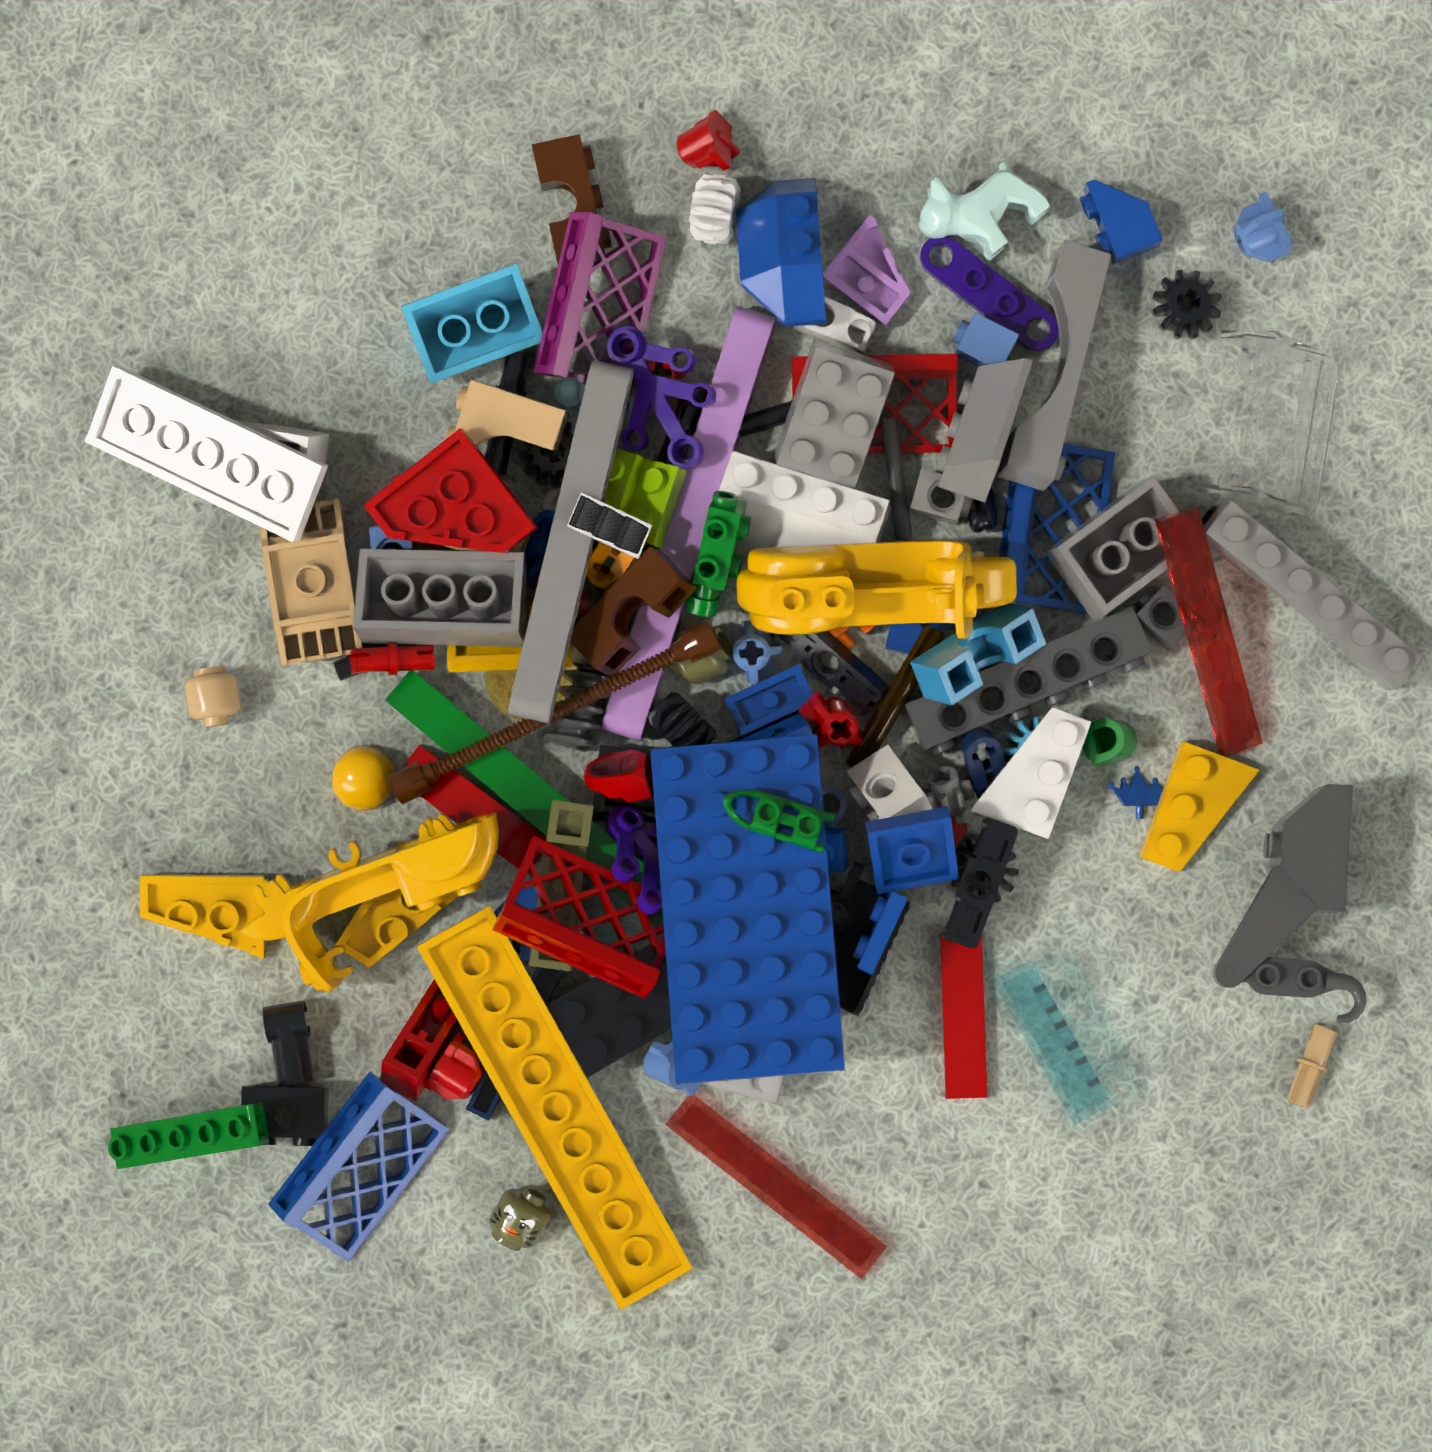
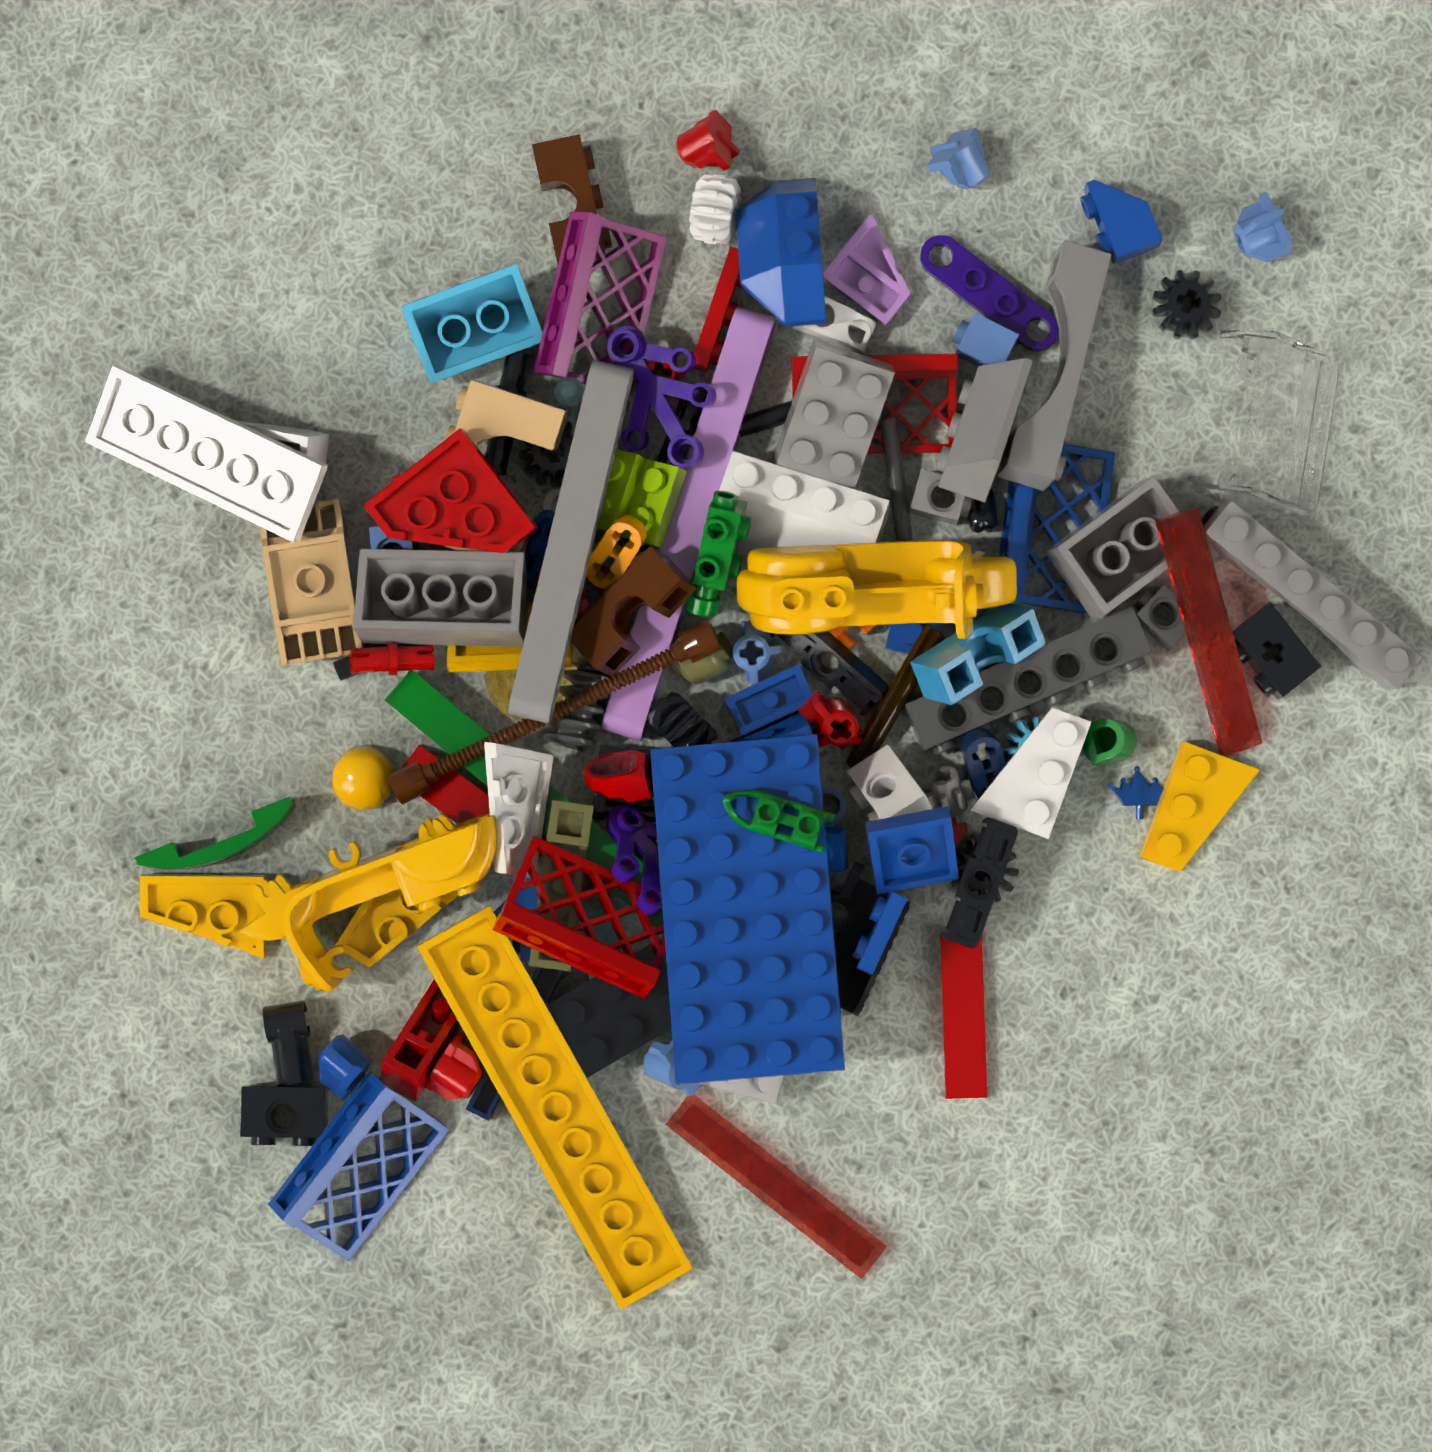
(189, 1136): green slope -> none
(212, 696): tan head -> none
(266, 820): none -> green slope
(342, 1066): none -> blue piece
(518, 800): none -> white wing
(519, 1218): olive head -> none
(609, 525): sticker -> none
(719, 313): none -> red plate
(961, 159): none -> medium blue piece
(977, 213): light aqua animal -> none
(1052, 1042): clear light blue fence -> none
(1294, 658): none -> black brick
(1306, 876): dark grey slope -> none
(1311, 1066): tan axle -> none

